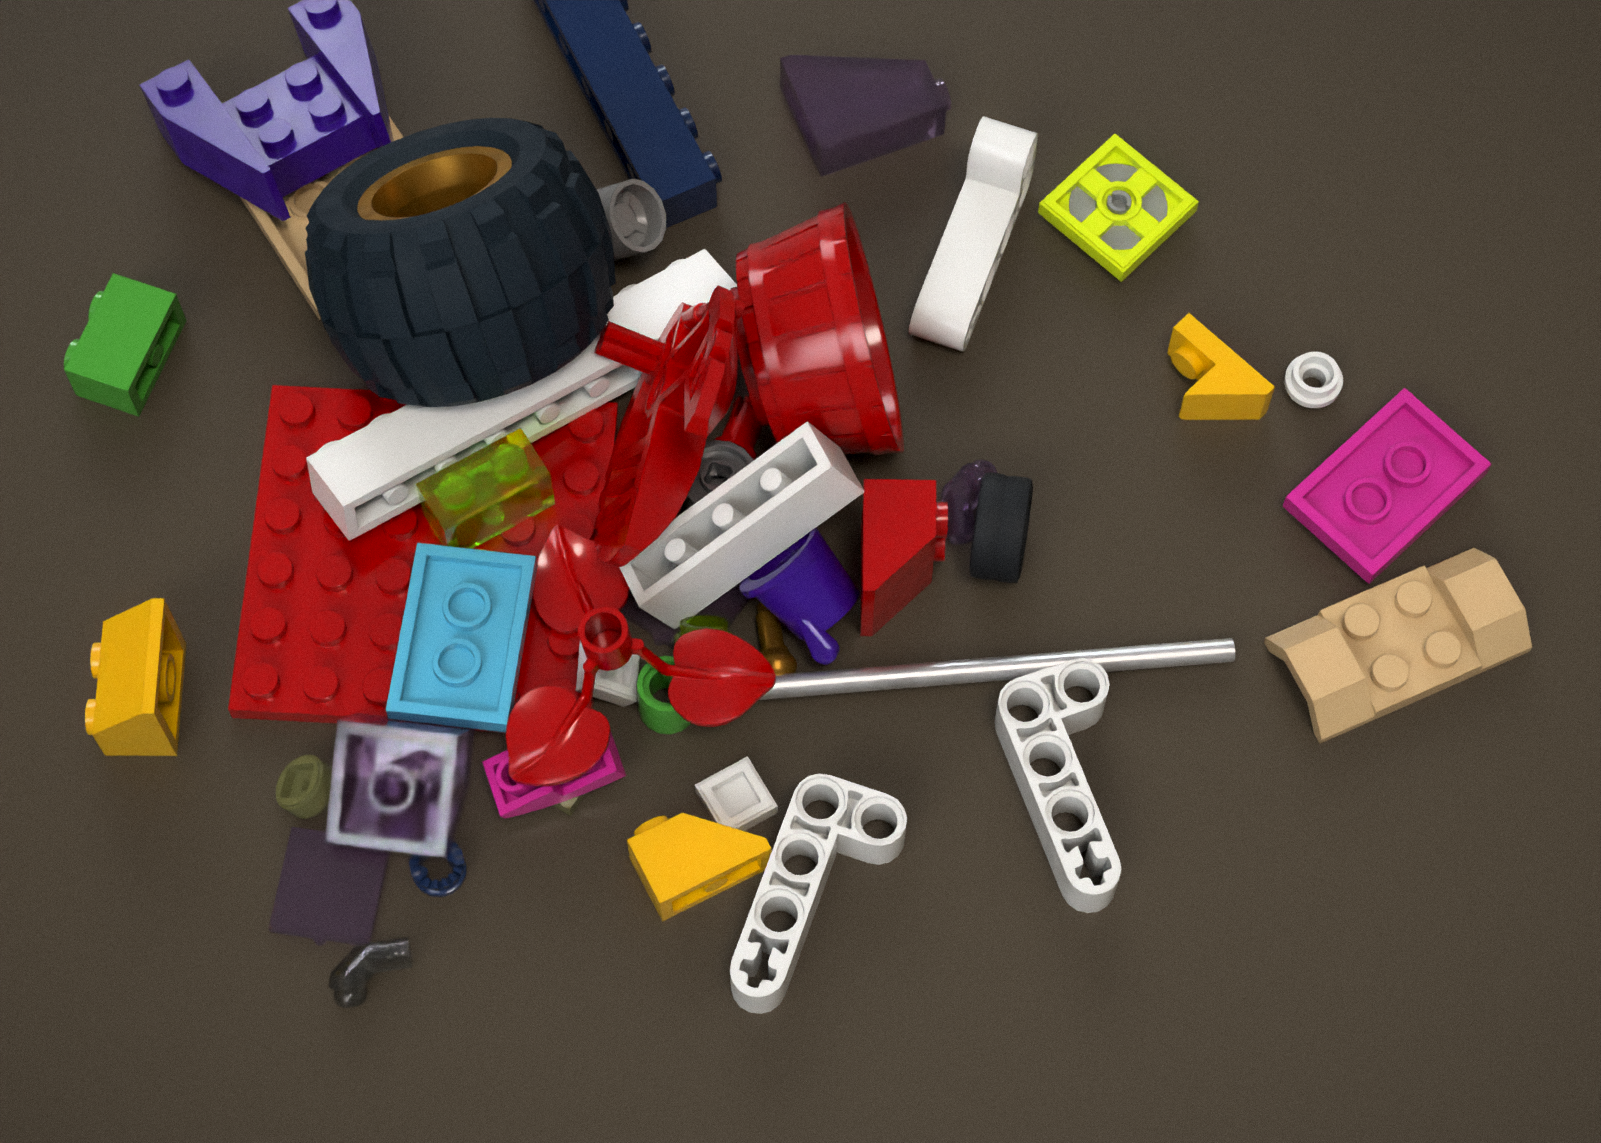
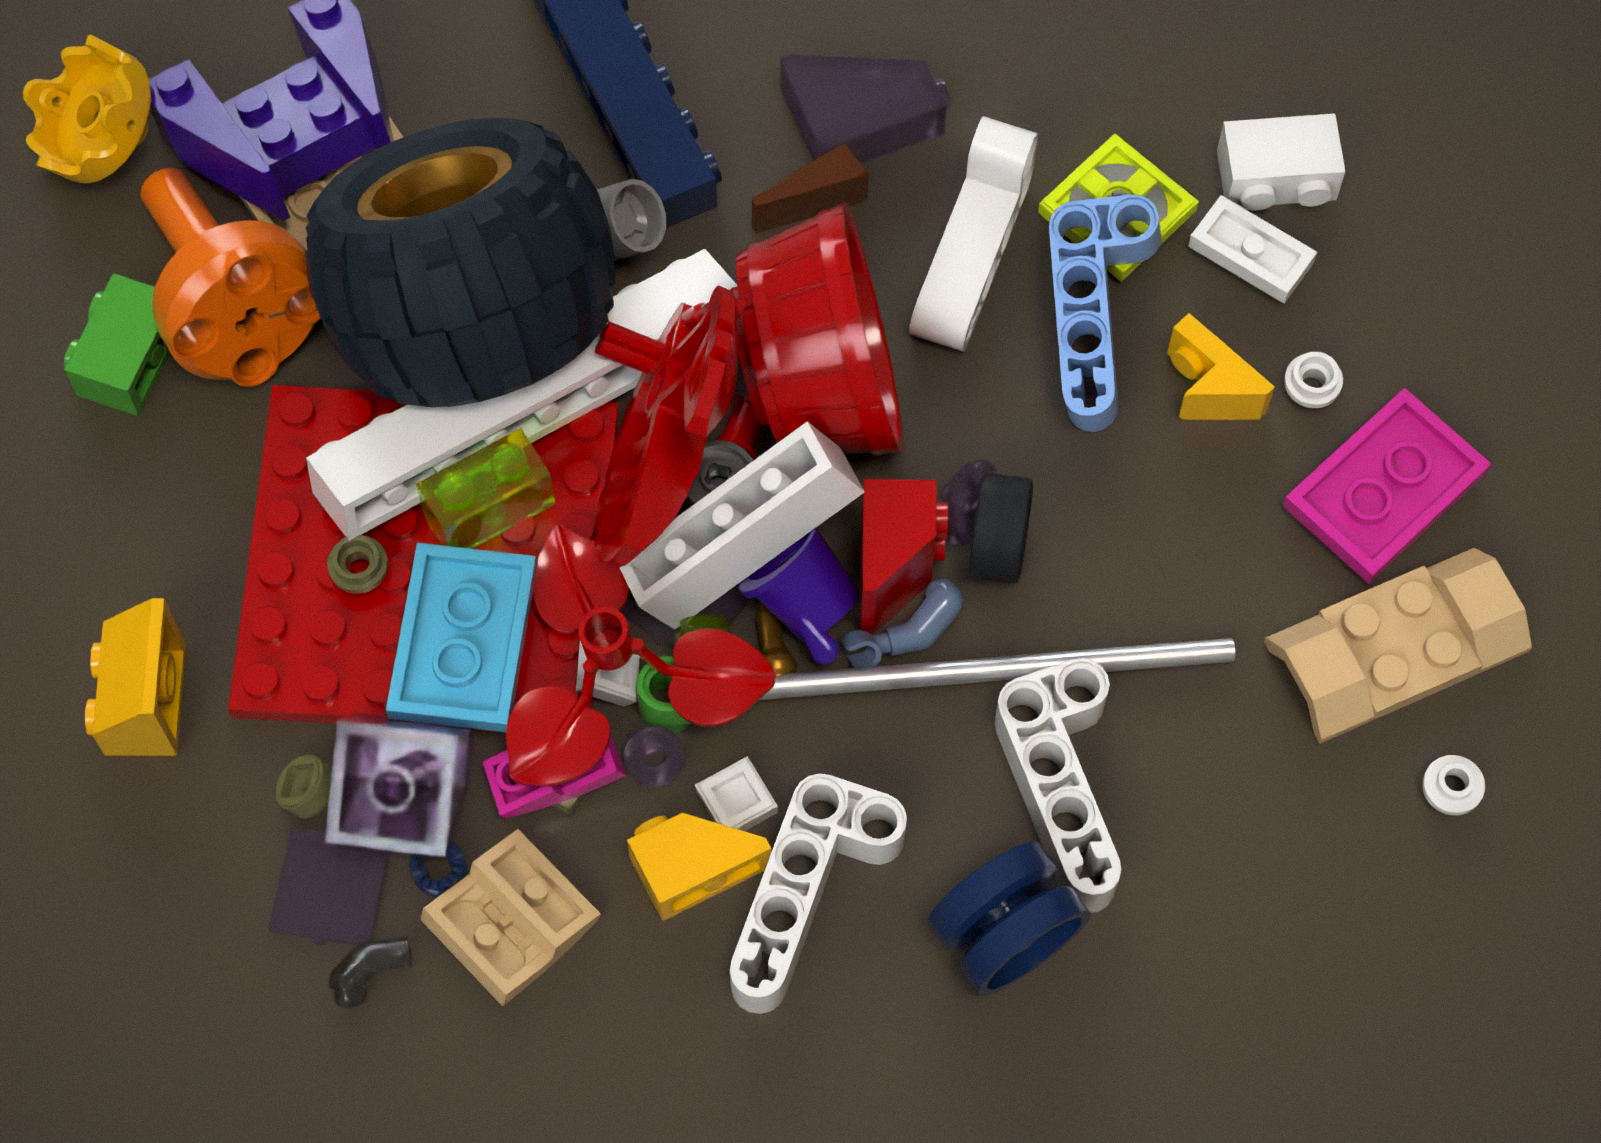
(94, 115): none -> yellow plate
(231, 293): none -> orange piece
(348, 551): none -> olive plate
(510, 917): none -> tan slope
(650, 740): none -> clear purple plate
(815, 187): none -> reddish brown slope
(922, 630): none -> sand blue arm
(1008, 917): none -> dark blue wheel
(1092, 313): none -> light blue beam
(1252, 249): none -> white plate
(1281, 161): none -> white brick
(1448, 800): none -> white plate

